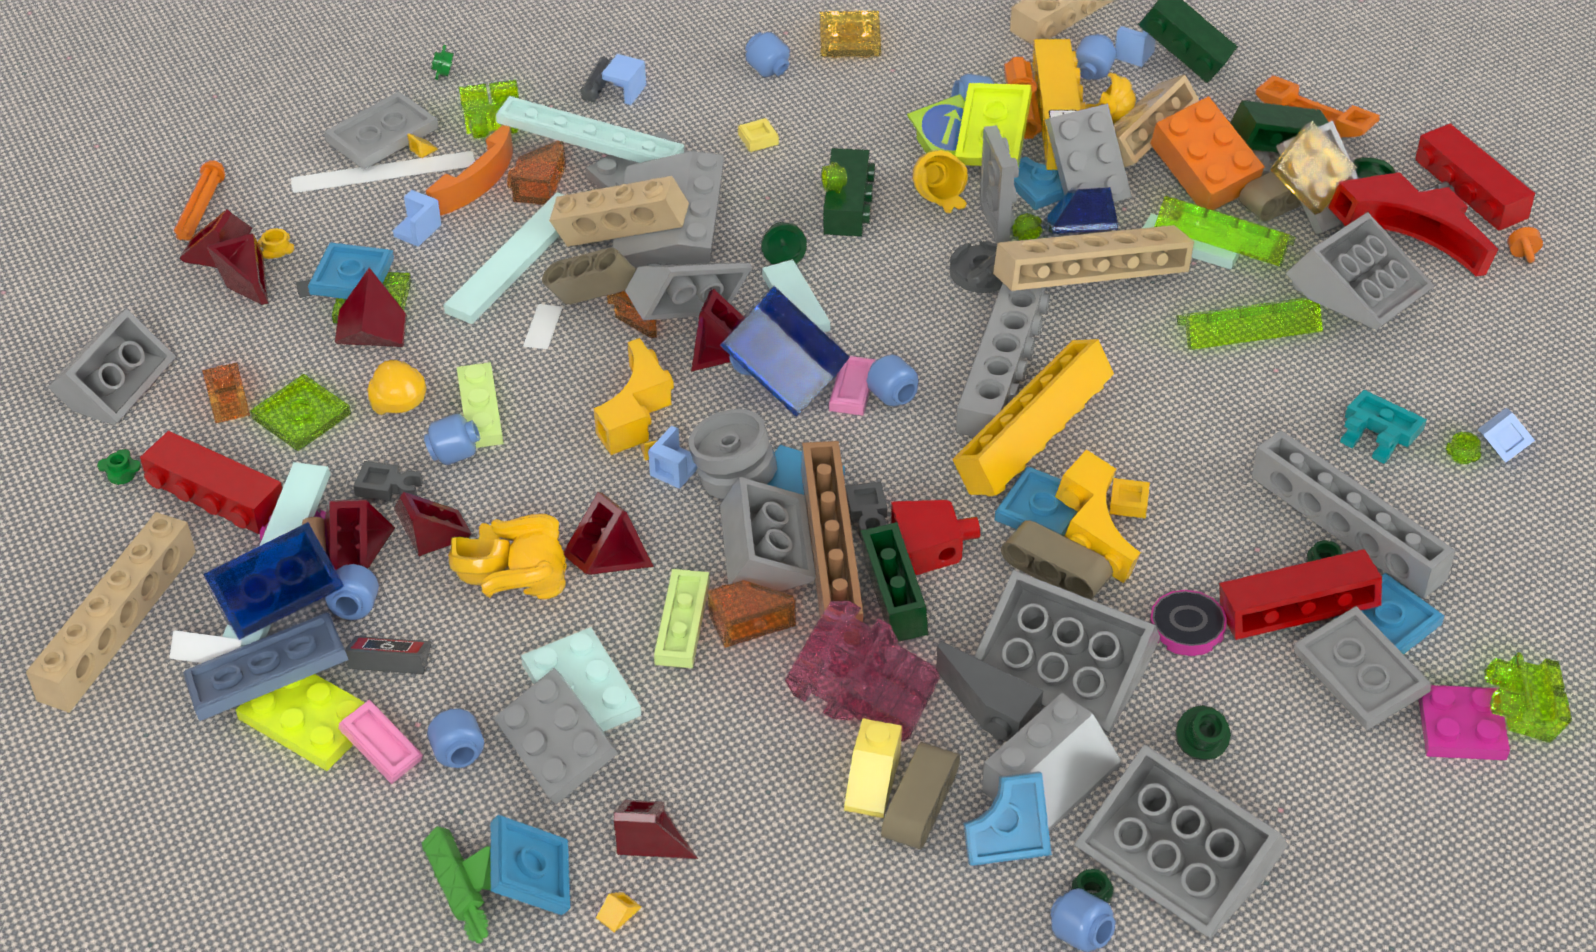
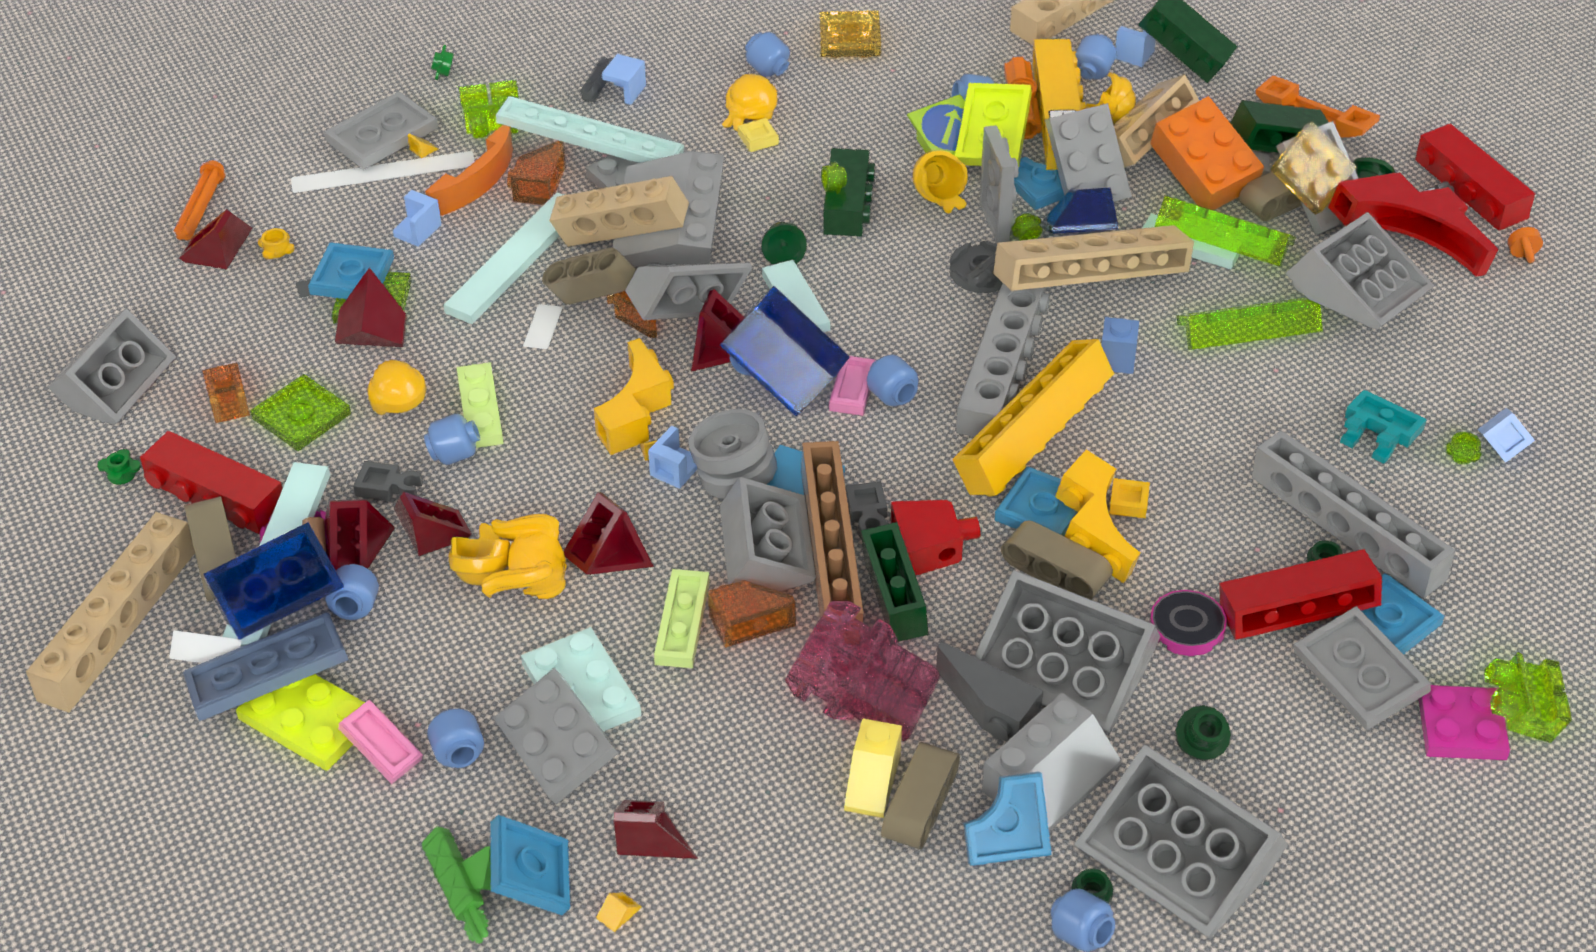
(209, 536): none -> dark tan beam
(241, 266): dark red slope -> none
(388, 654): dark grey slope -> none
(750, 98): none -> yellow hat
(1120, 343): none -> medium blue brick

